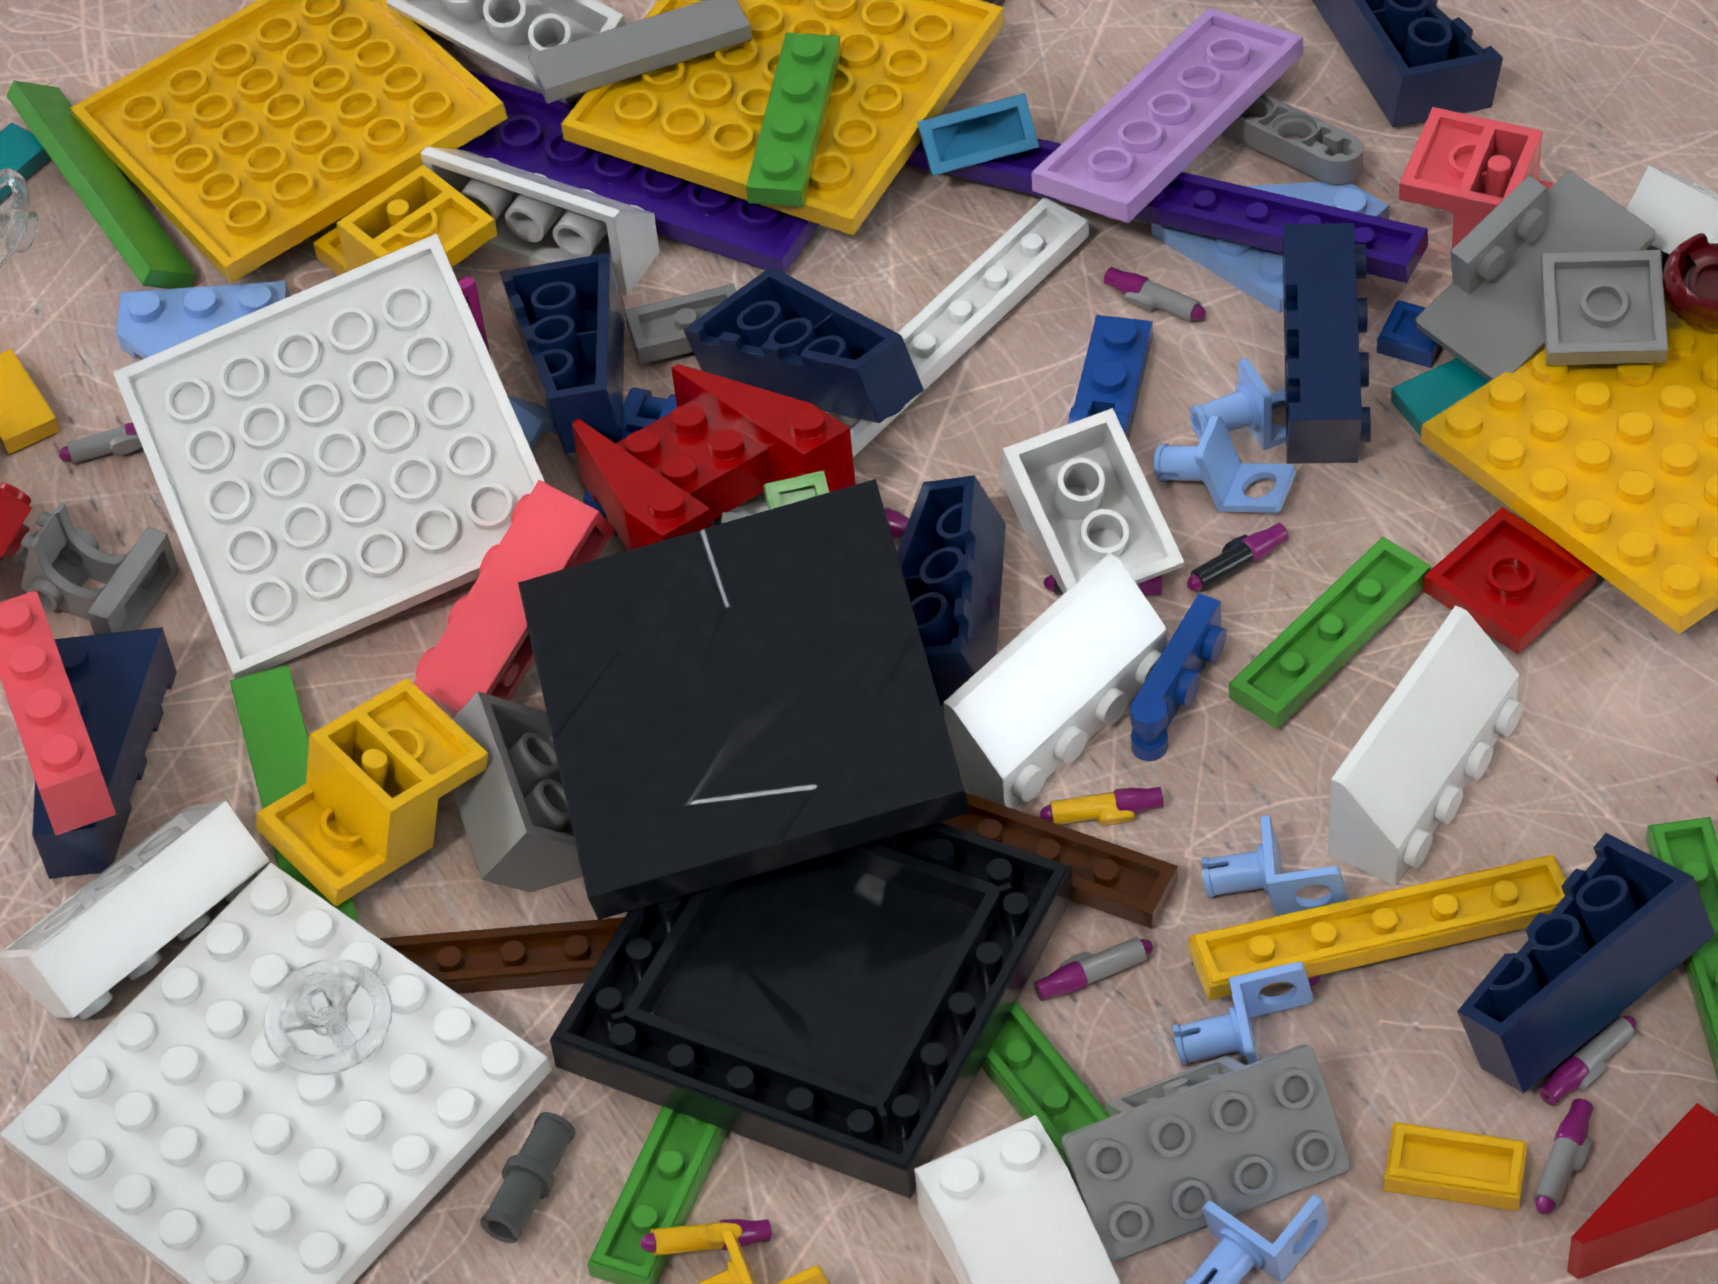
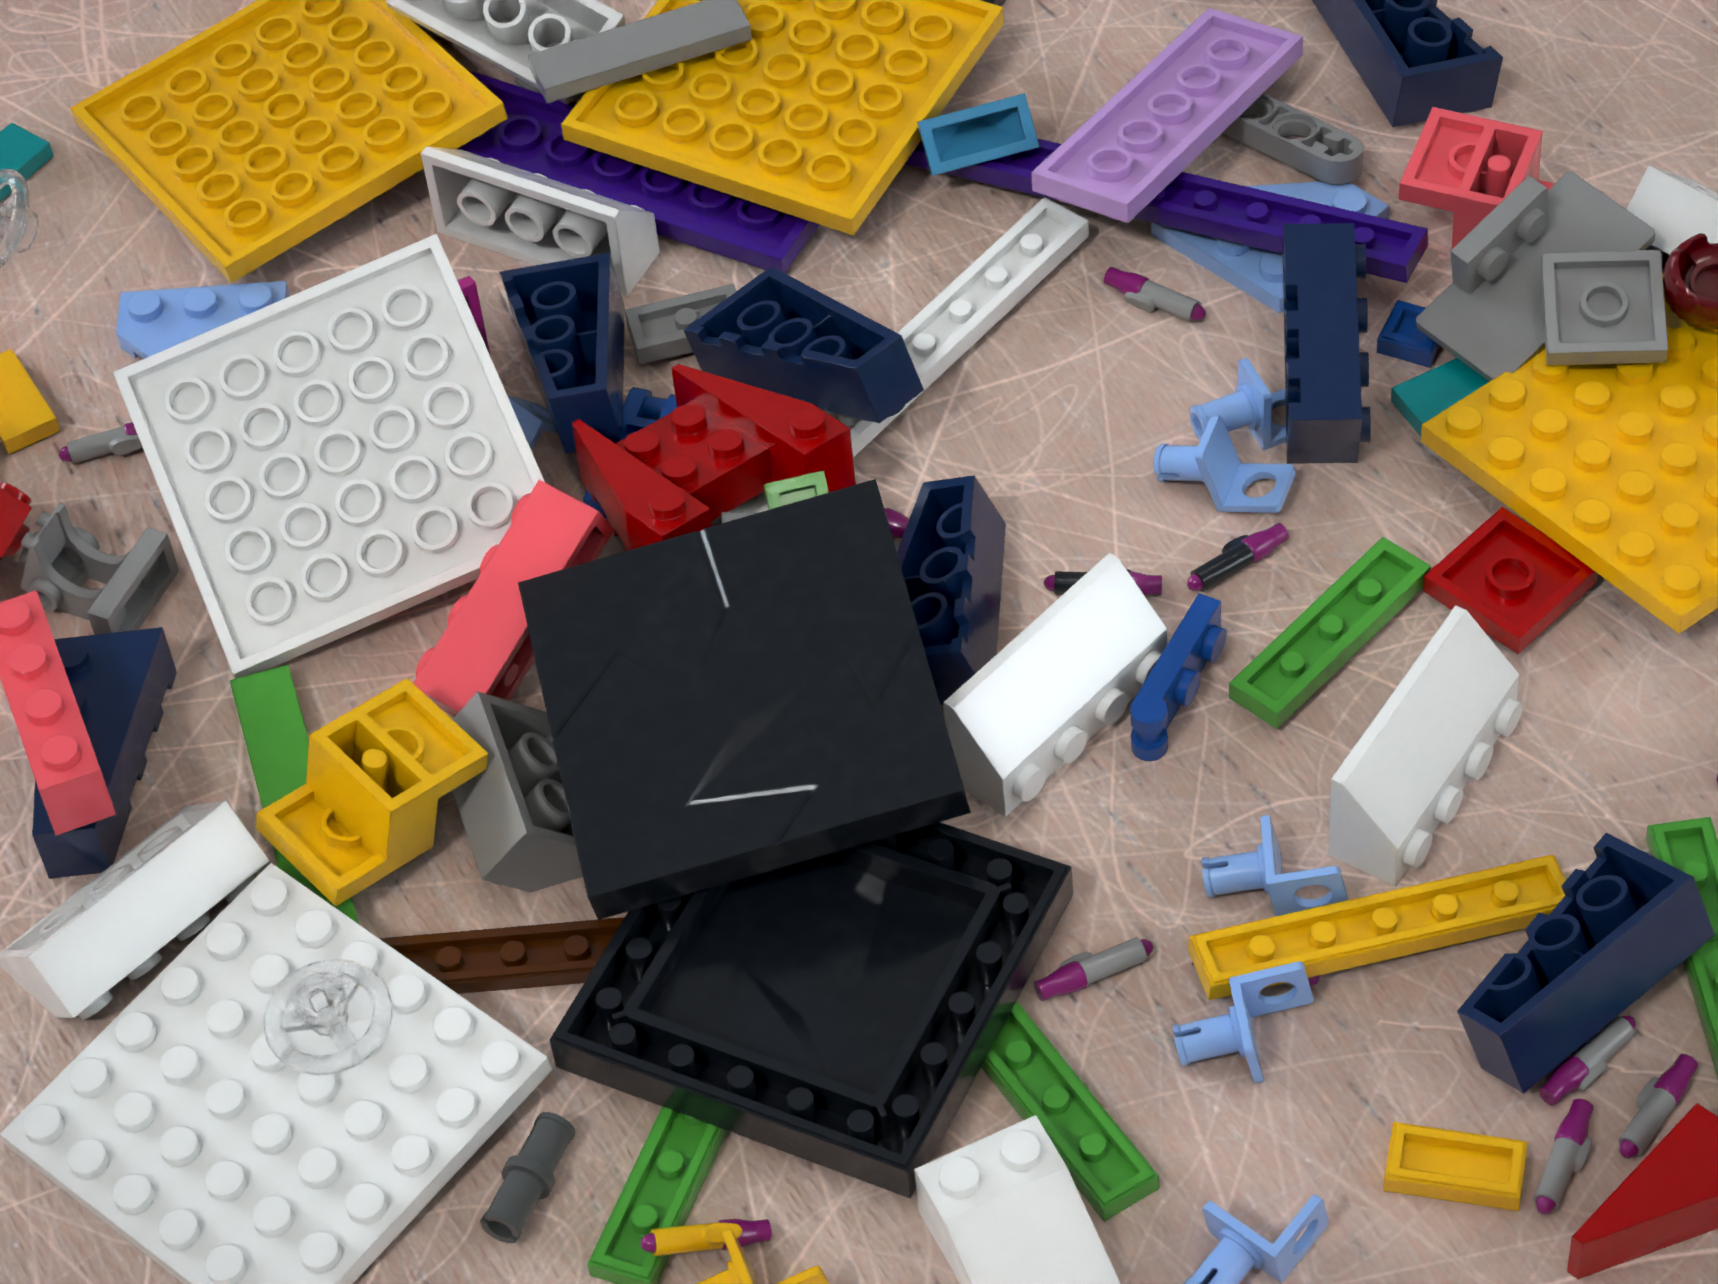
(101, 187): bright green tile -> none
(402, 216): yellow bracket -> none
(793, 120): bright green plate -> none
(1087, 498): white slope -> none
(1102, 872): reddish brown plate -> none
(1107, 808): yellow piece -> none
(1113, 369): blue plate -> none
(1200, 1137): light grey bracket -> none
(1655, 1105): none -> piece

